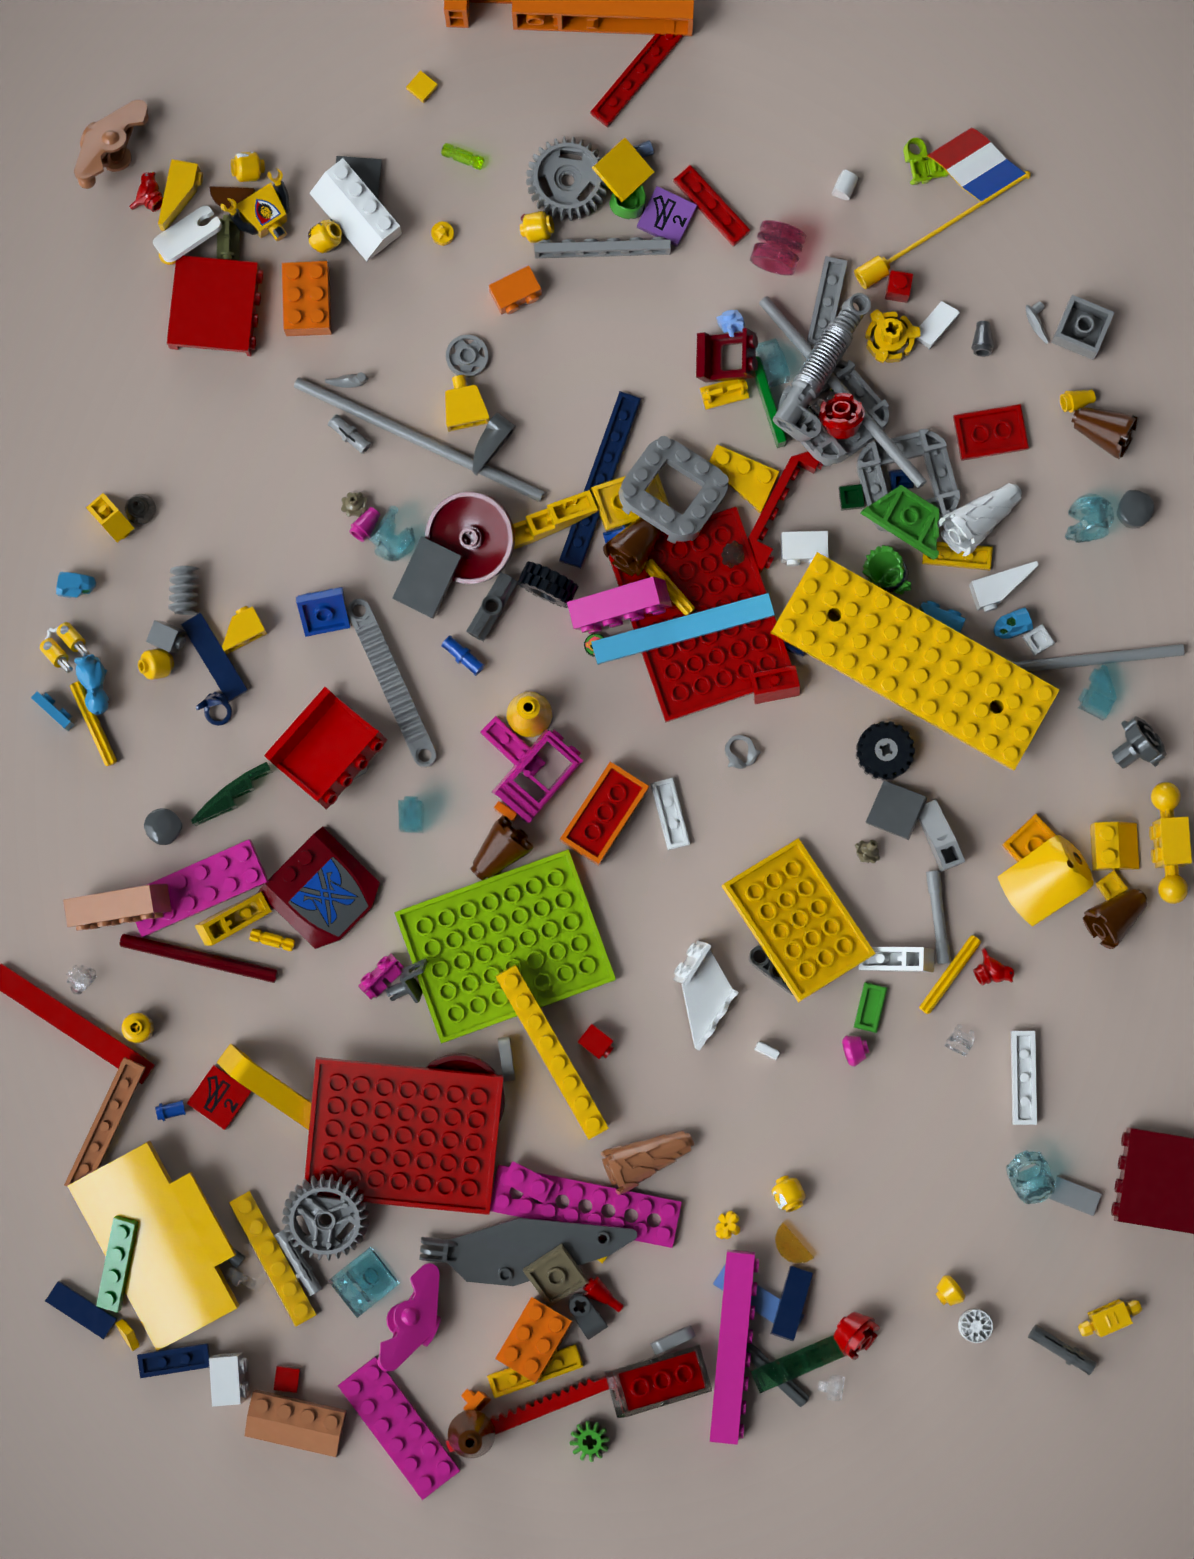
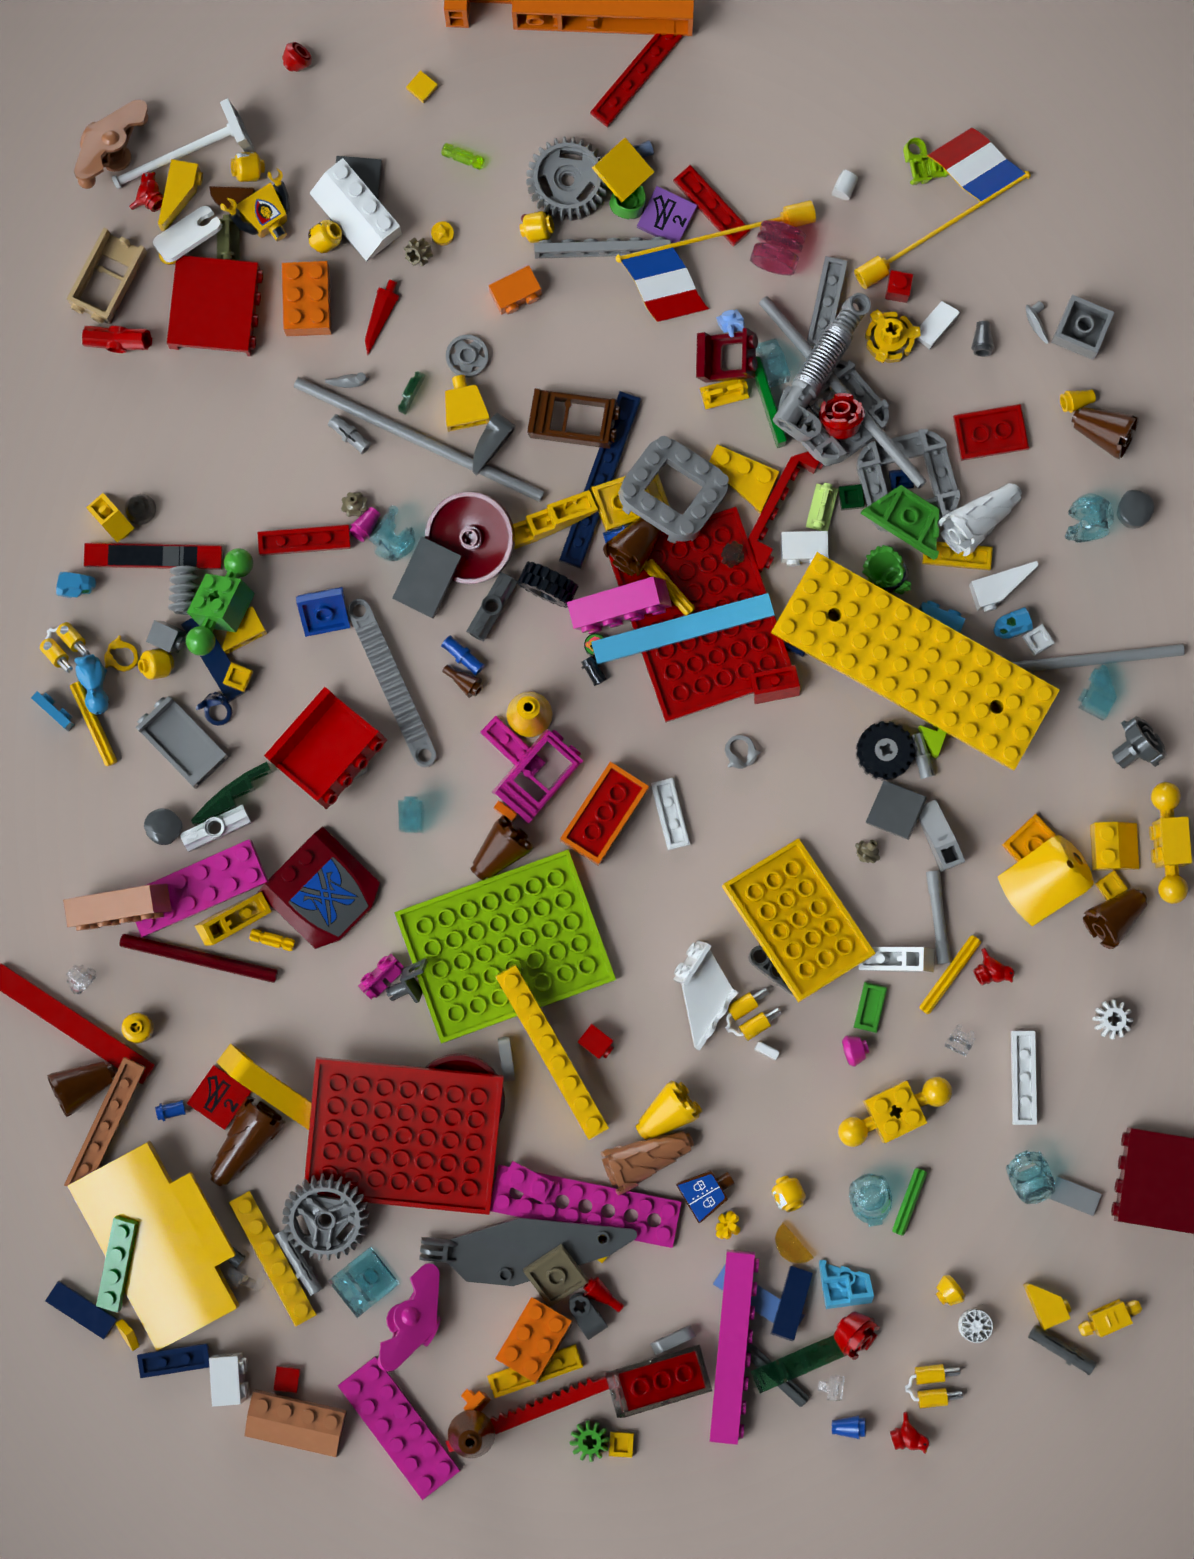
(80, 1085): none -> reddish brown cone
(116, 338): none -> red piece
(117, 644): none -> yellow piece
(119, 251): none -> tan door
(152, 556): none -> tile
(181, 741): none -> light grey panel
(201, 833): none -> white piece
(220, 602): none -> bright green brick
(235, 128): none -> white tile
(237, 677): none -> yellow tile
(247, 1136): none -> reddish brown cone
(296, 57): none -> red cone
(304, 540): none -> red plate
(382, 308): none -> red bar
(410, 391): none -> clear green tile
(418, 252): none -> dark tan gear
(467, 683): none -> reddish brown cone
(542, 413): none -> reddish brown door
(593, 670): none -> black pin
(621, 1444): none -> yellow tile
(665, 278): none -> flag
(668, 1111): none -> yellow cone
(705, 1193): none -> blue torso
(757, 1023): none -> yellow piece
(822, 507): none -> yellowish green hinge
(844, 1287): none -> medium azure slope
(850, 1427): none -> blue cone
(870, 1198): none -> clear light blue helmet
(909, 1201): none -> bright green axle
(909, 1437): none -> red animal
(922, 756): none -> light grey axle
(933, 739): none -> lime slope
(933, 1397): none -> yellow piece
(935, 1092): none -> yellow brick
(1048, 1307): none -> yellow slope
(1117, 1026): none -> white gear

